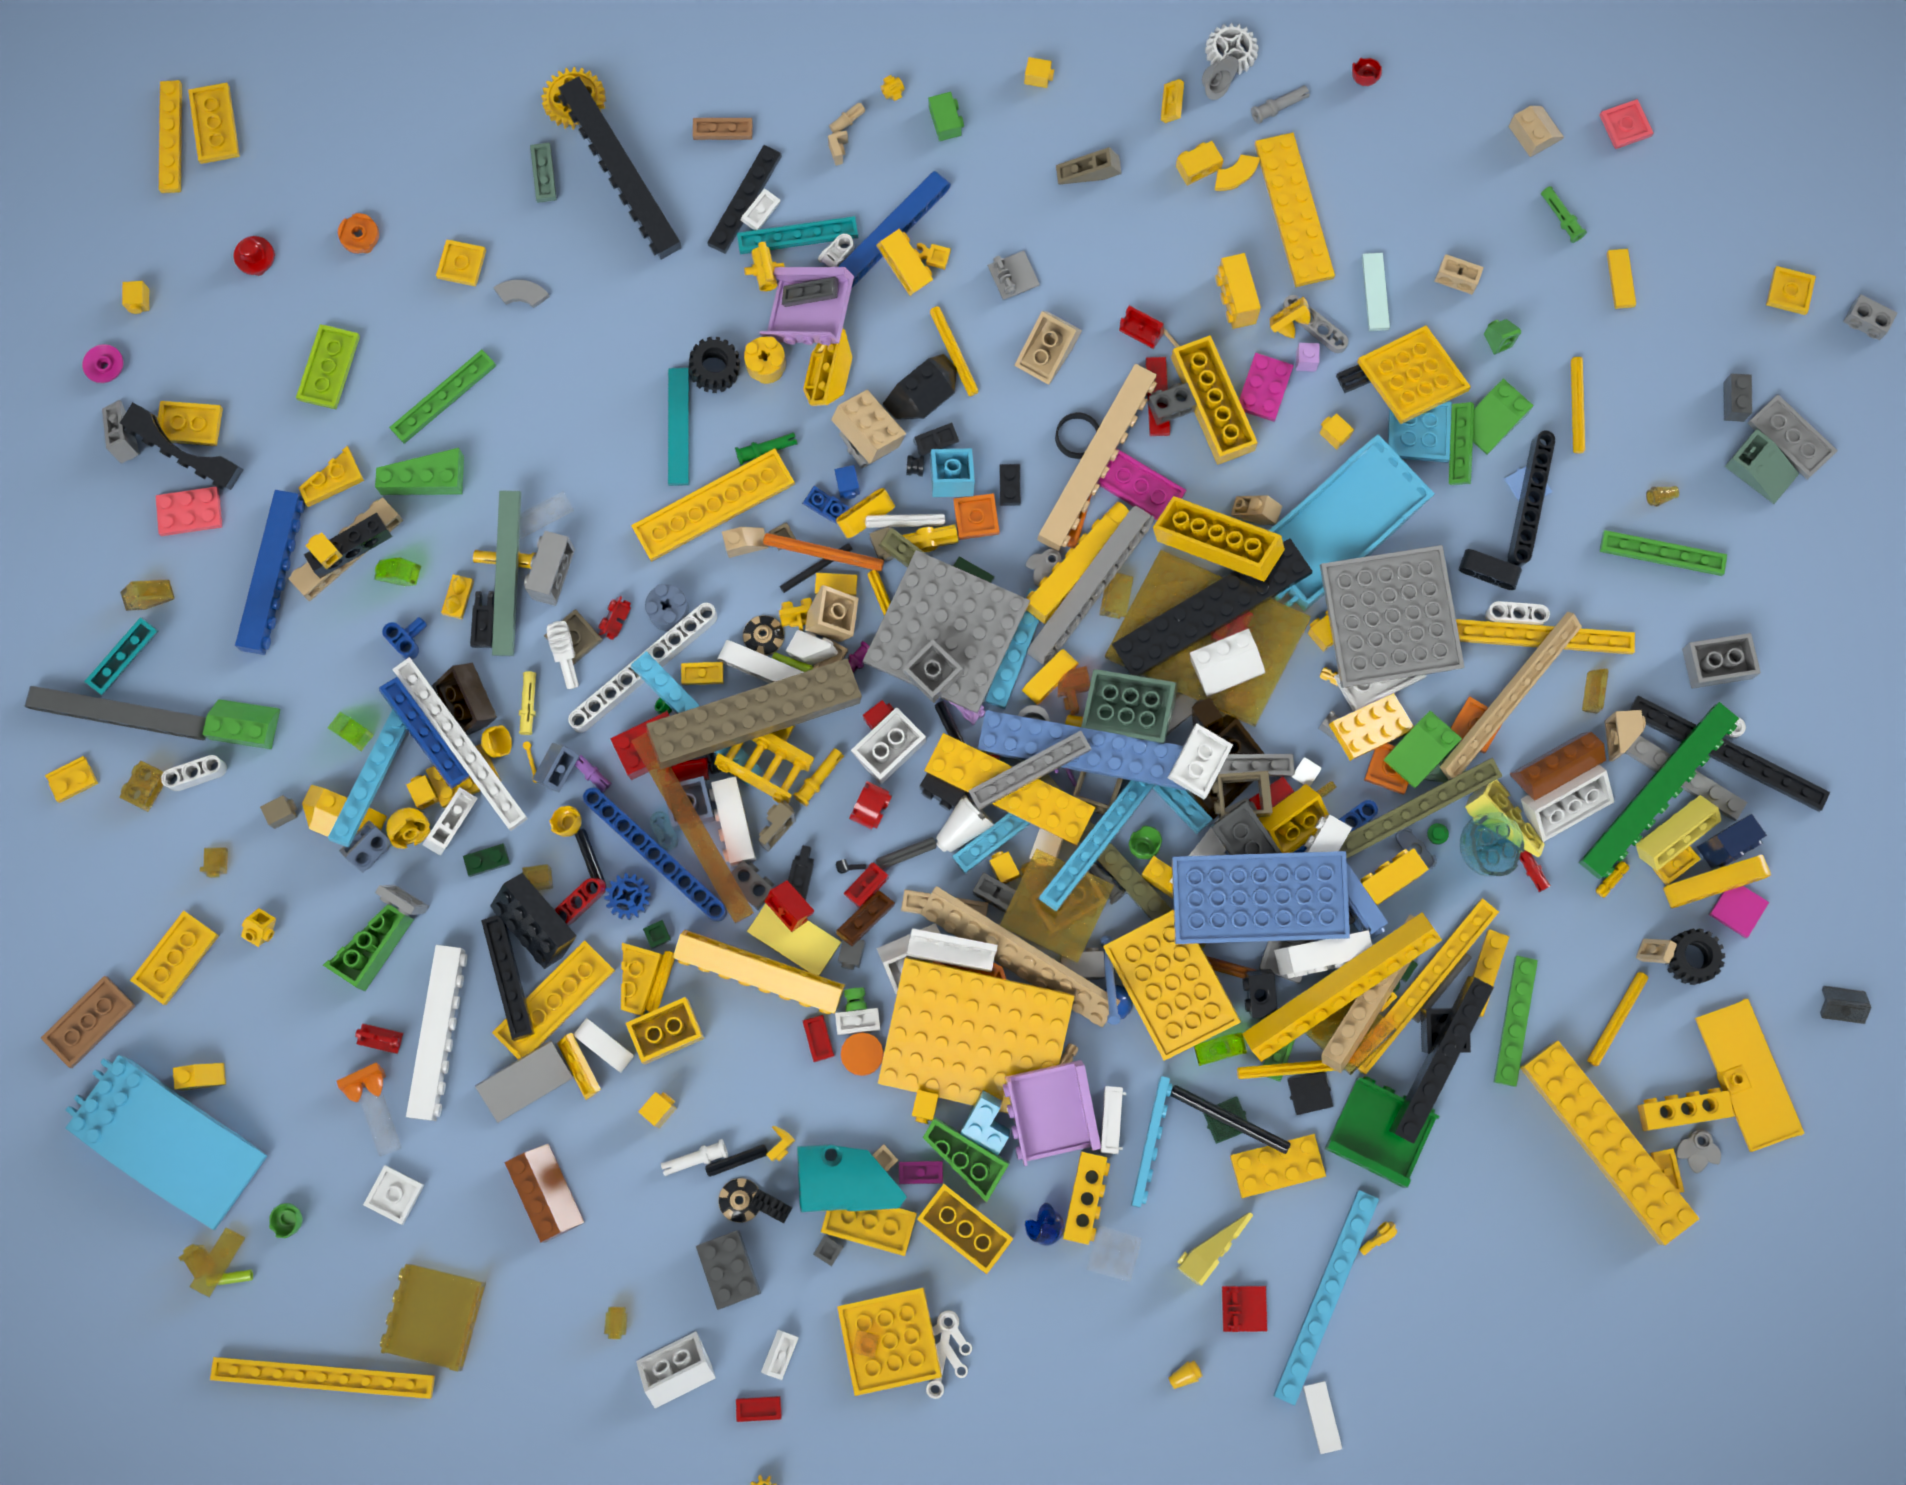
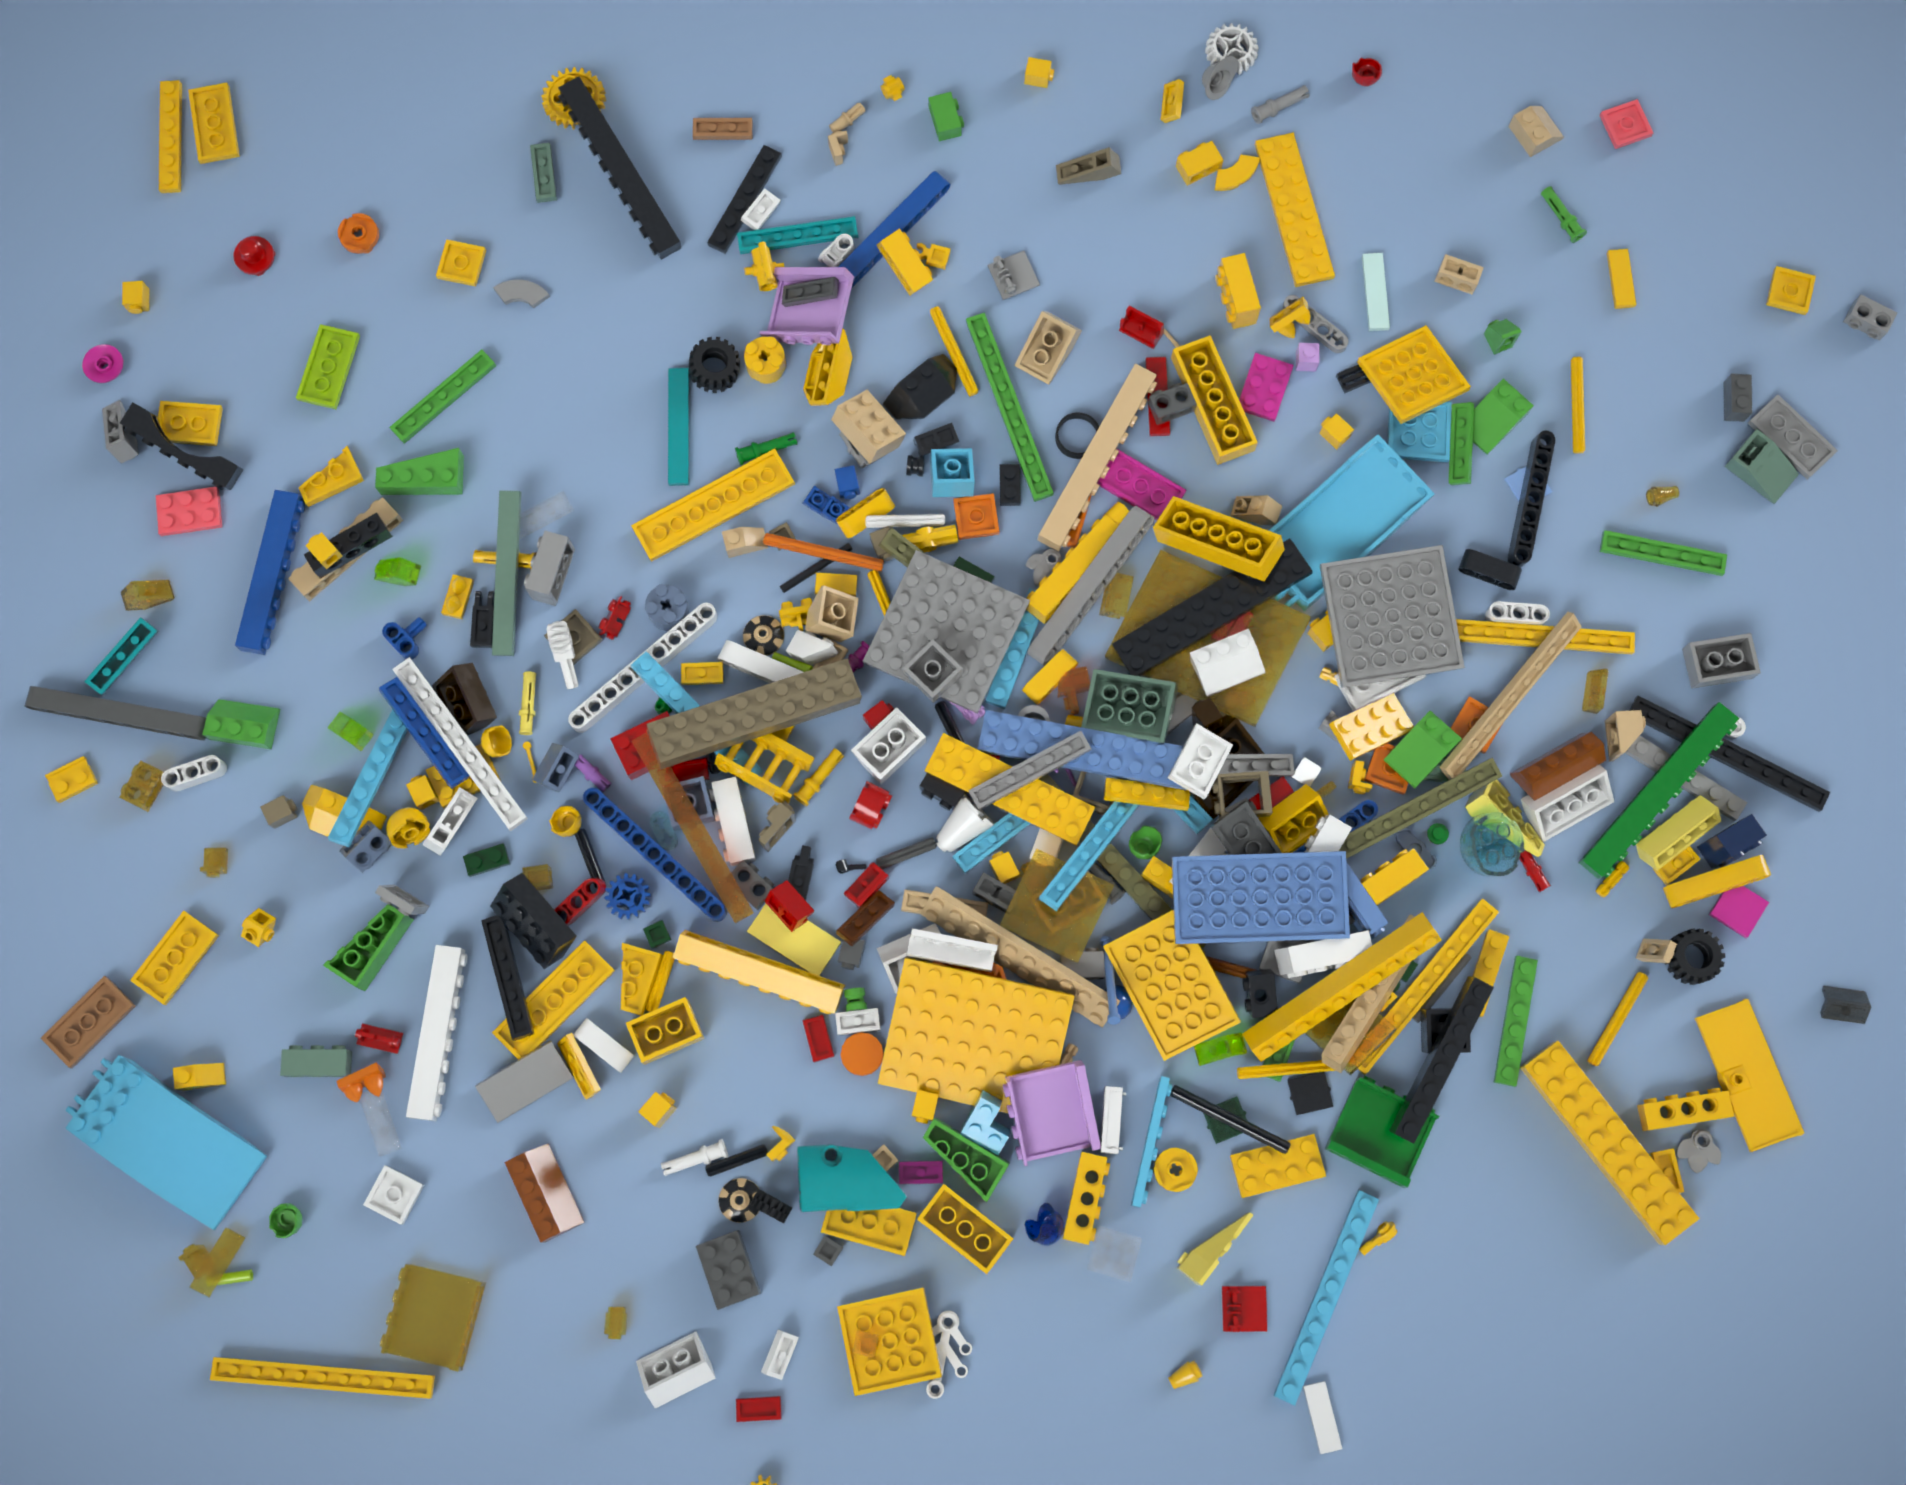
(316, 1061): none -> sand green brick
(1009, 407): none -> bright green plate
(1146, 794): none -> yellow plate
(1164, 1163): none -> yellow plate
(1356, 776): none -> yellow bracket

